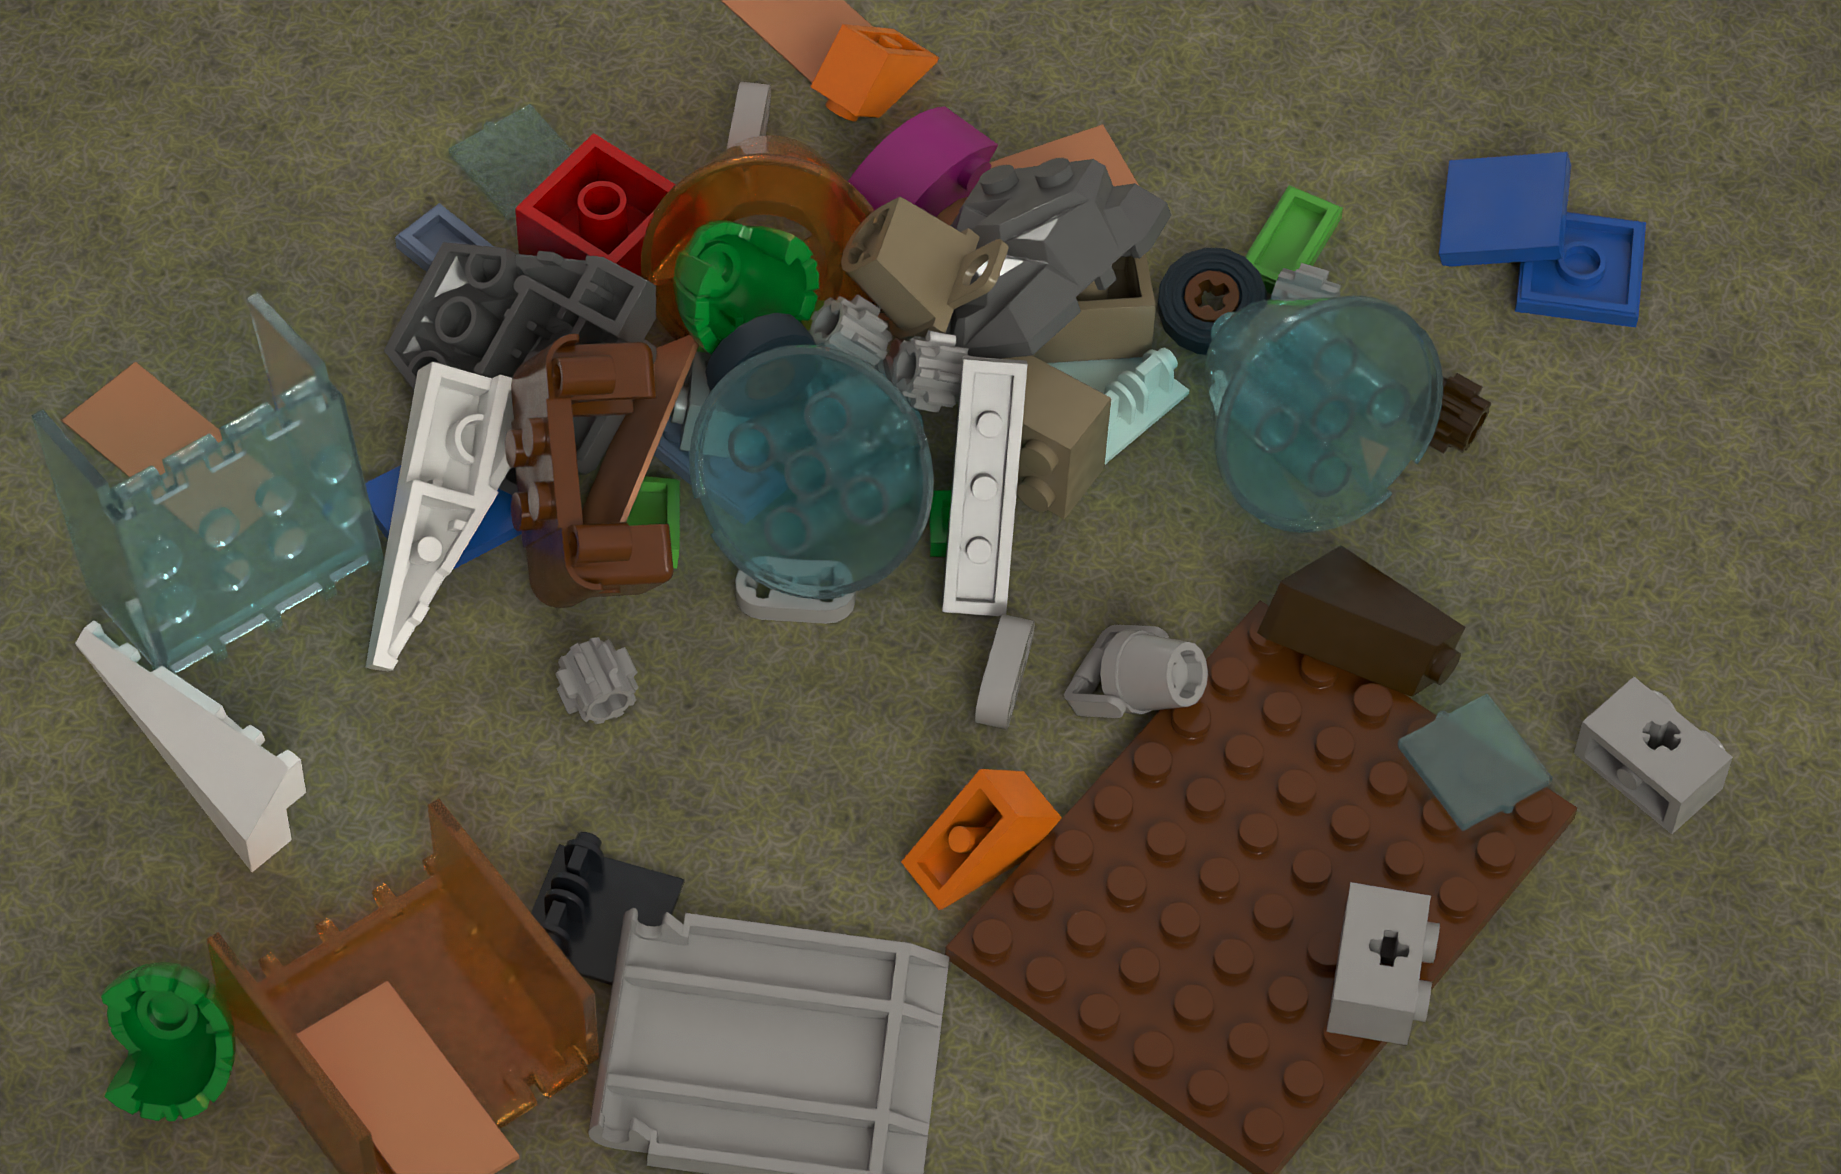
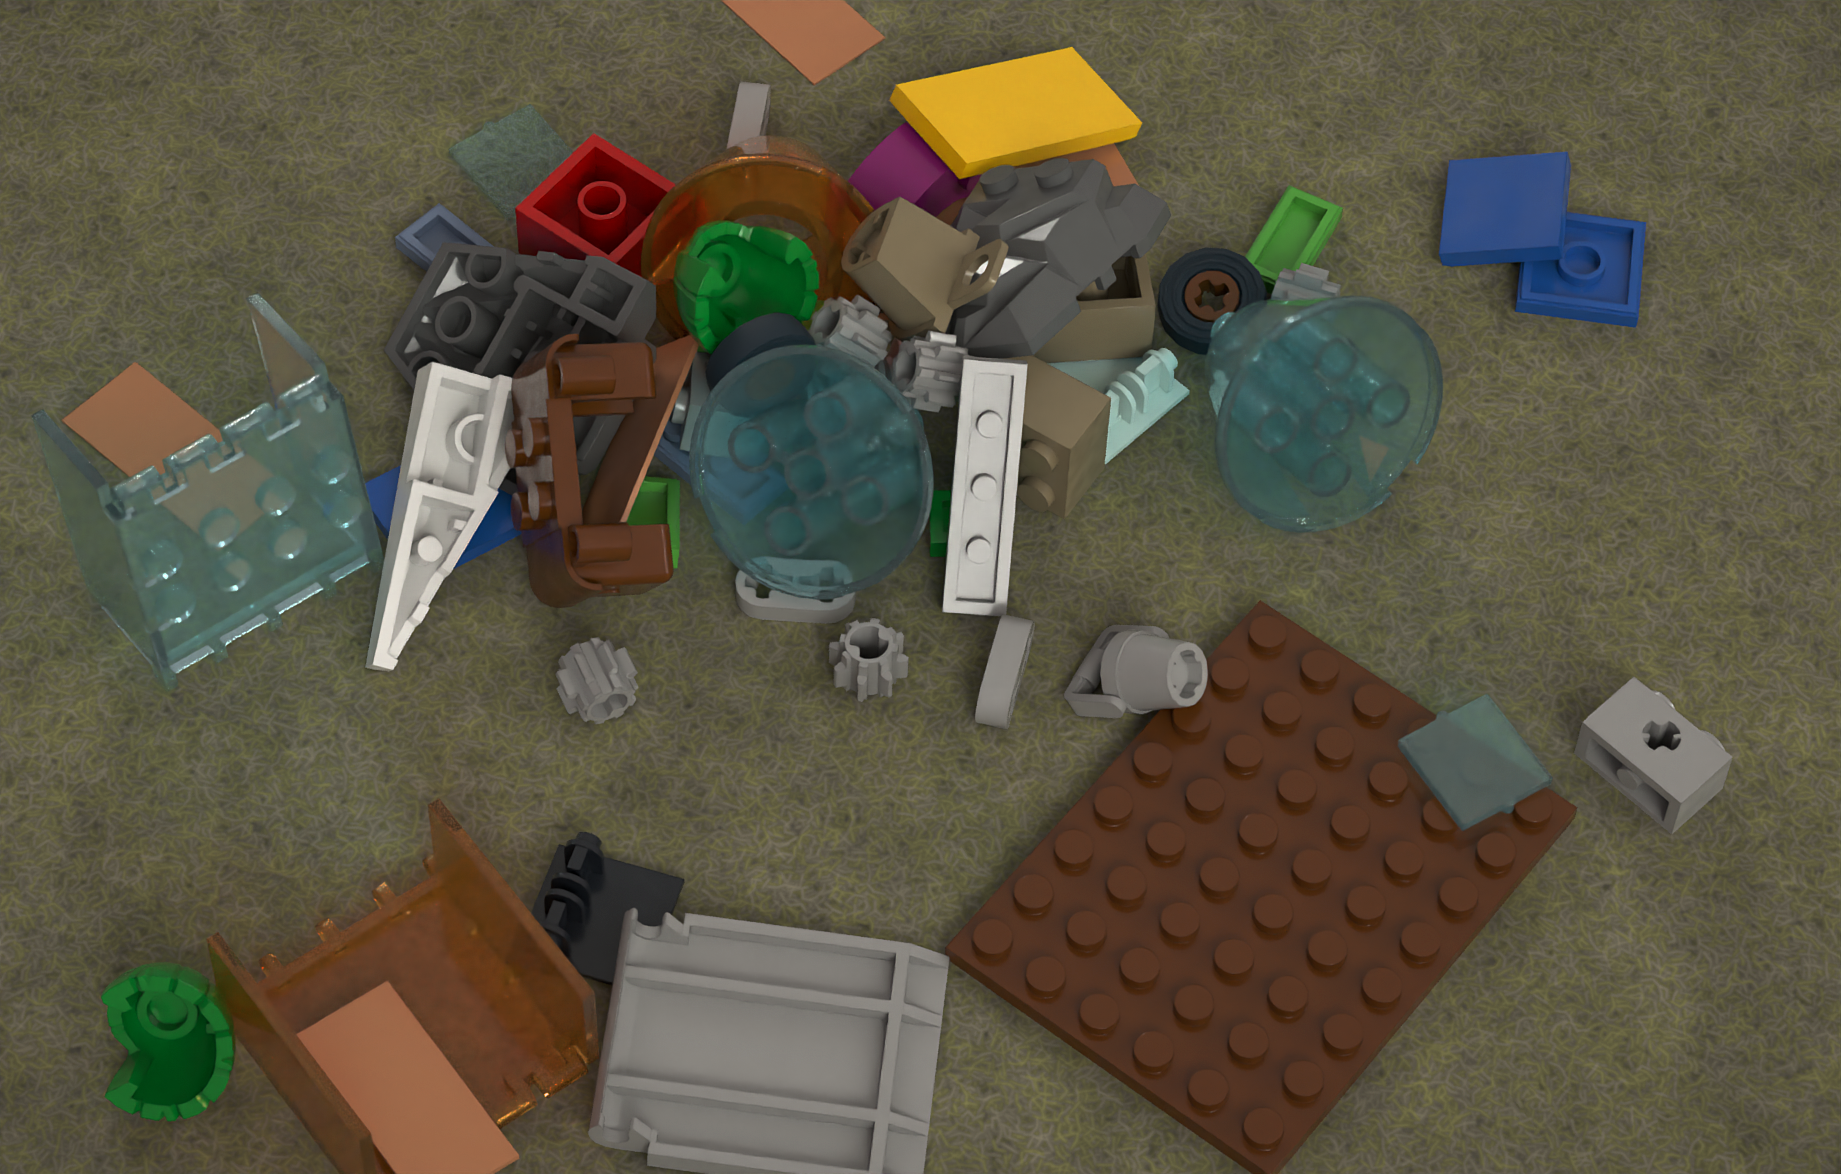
(216, 760): white wedge -> none
(868, 675): none -> light grey gear
(870, 70): orange slope -> none
(980, 835): orange slope -> none
(1015, 112): none -> yellow tile
(1363, 624): dark brown slope -> none
(1378, 998): light grey brick -> none
(1460, 414): dark brown gear -> none

